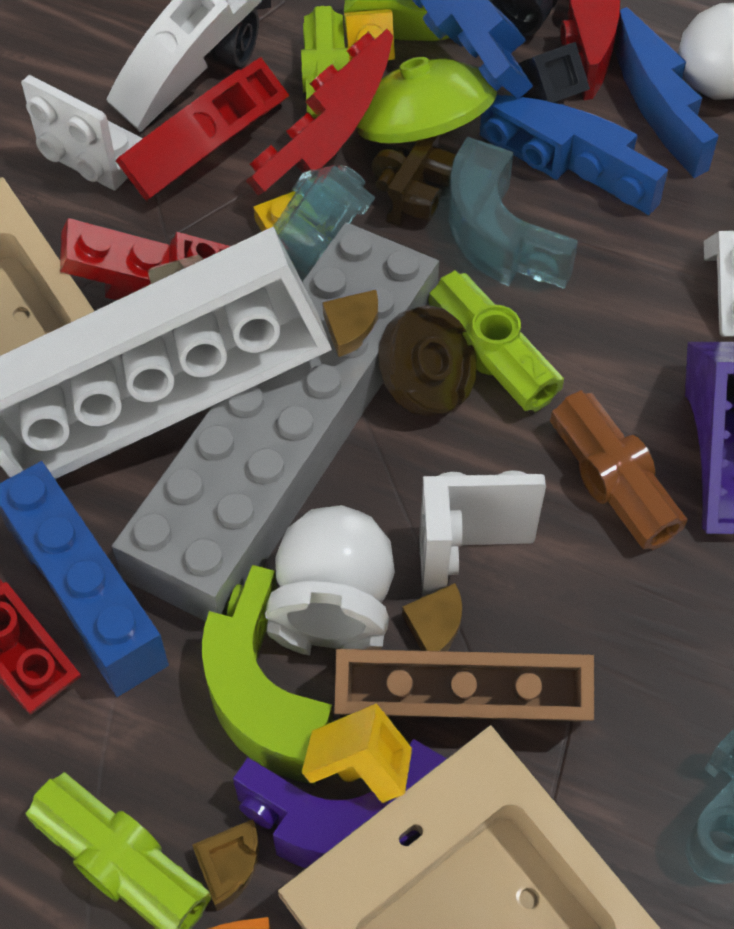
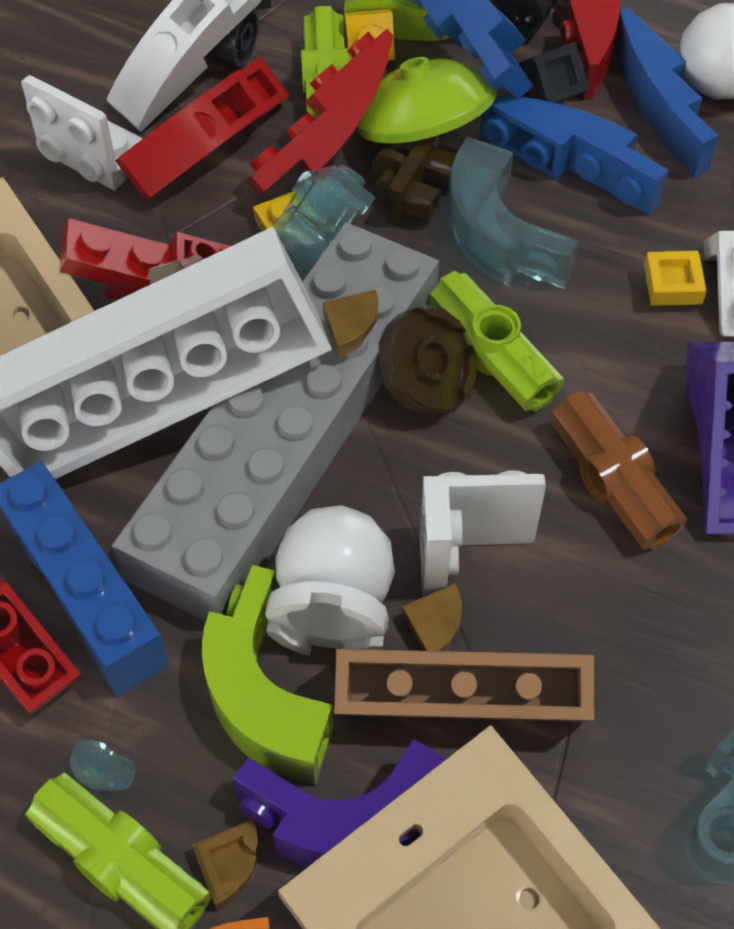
(100, 767): none -> clear light blue piece
(361, 747): yellow panel -> none
(674, 278): none -> yellow plate

